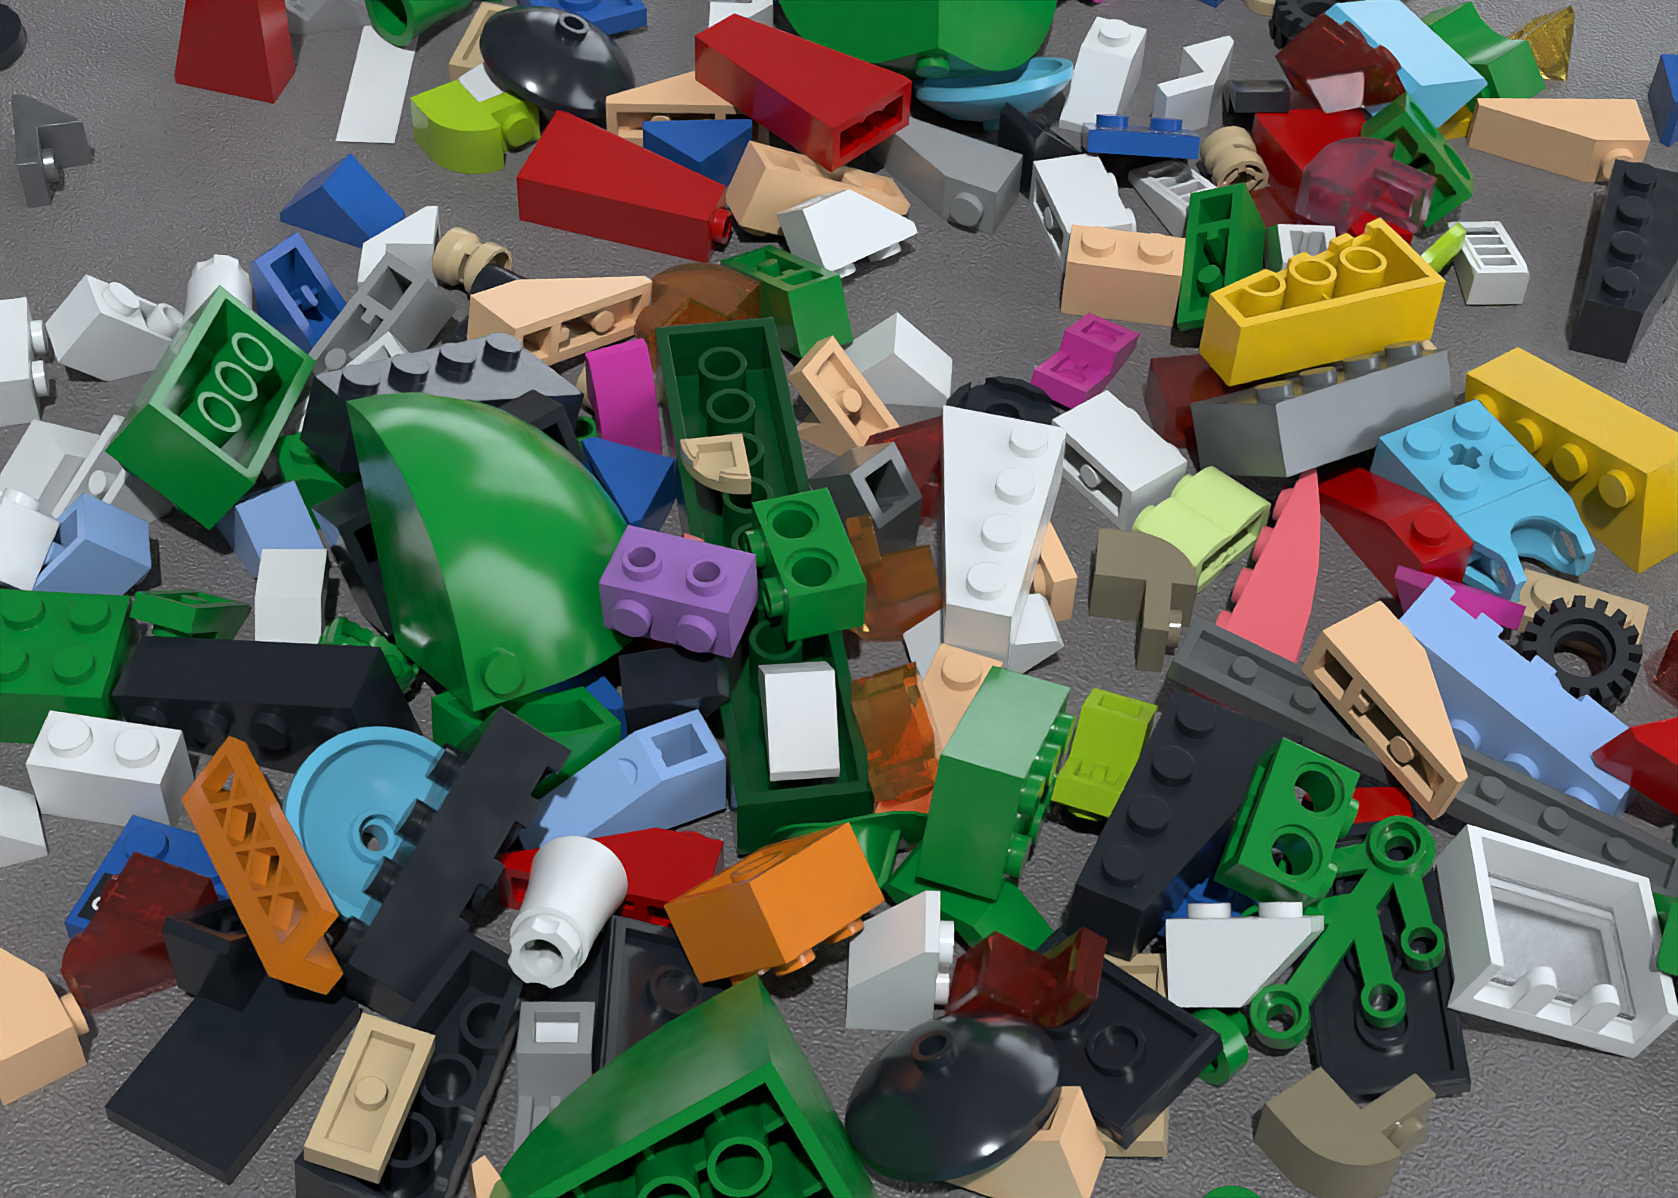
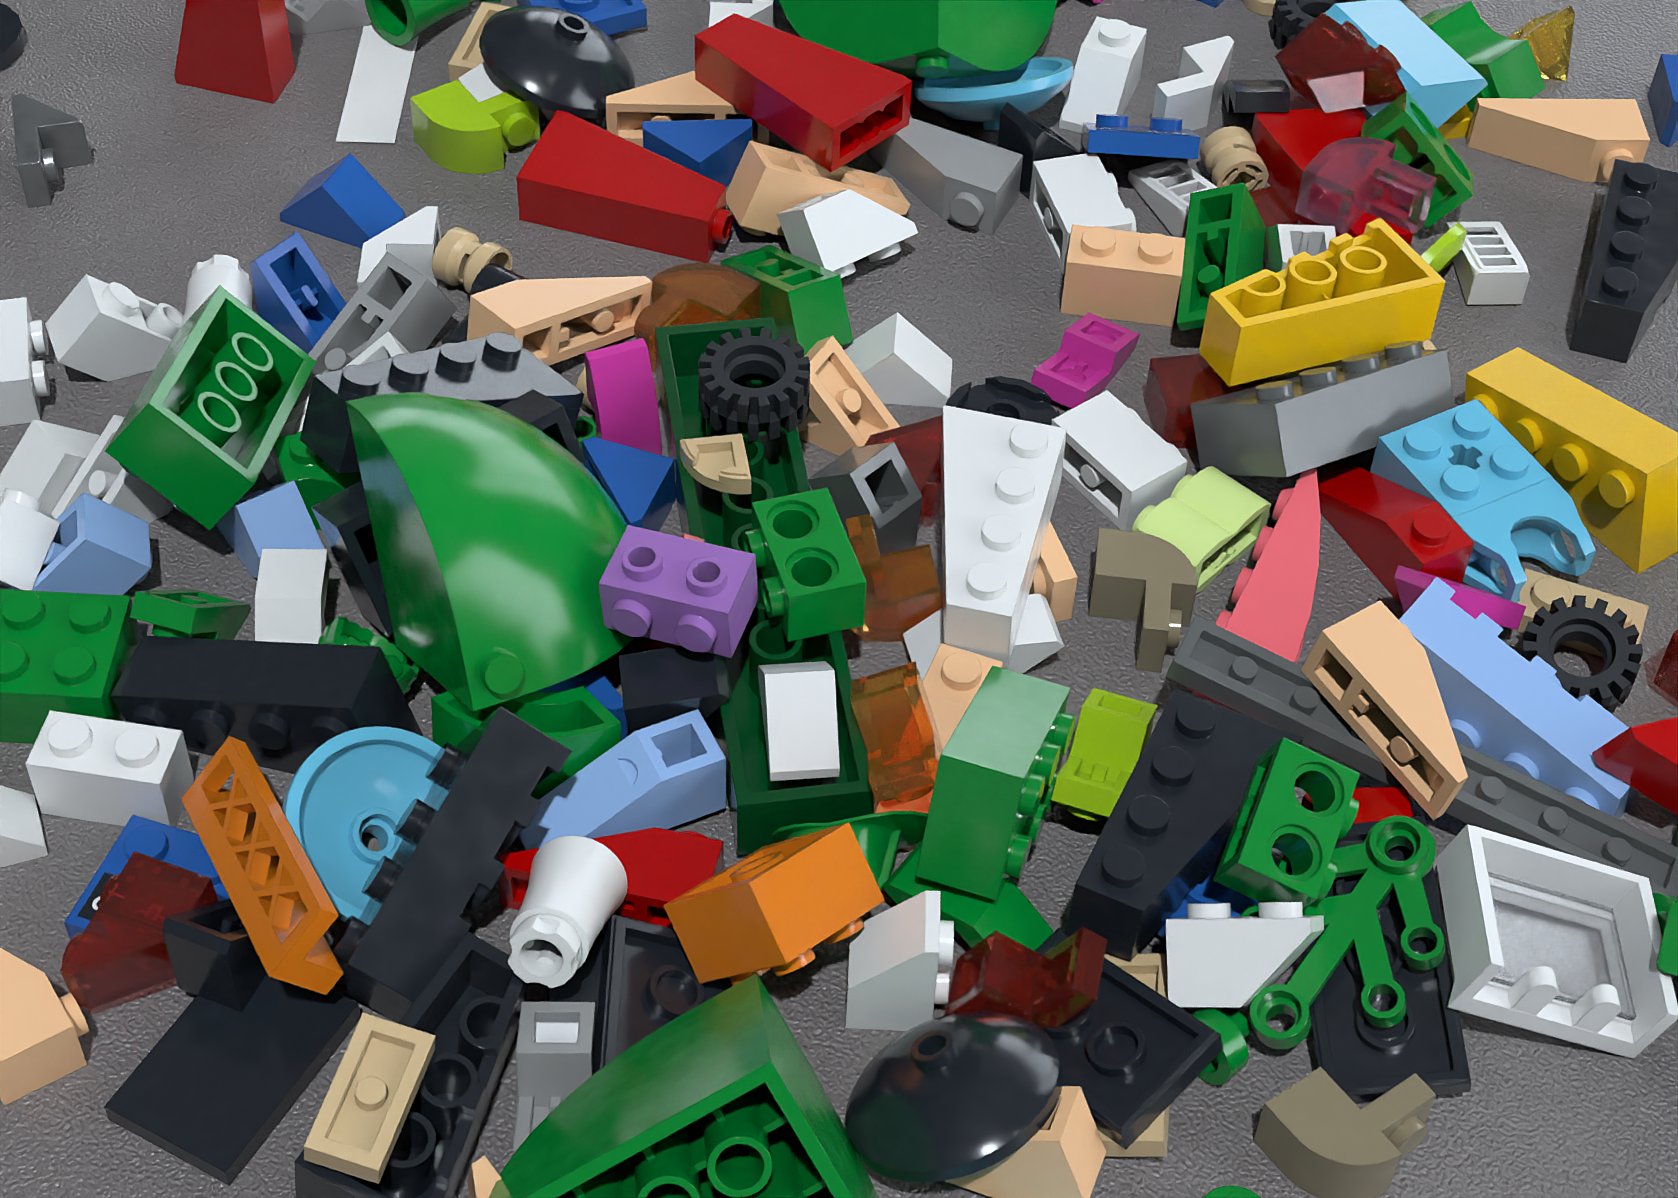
(754, 408): none -> black tyre

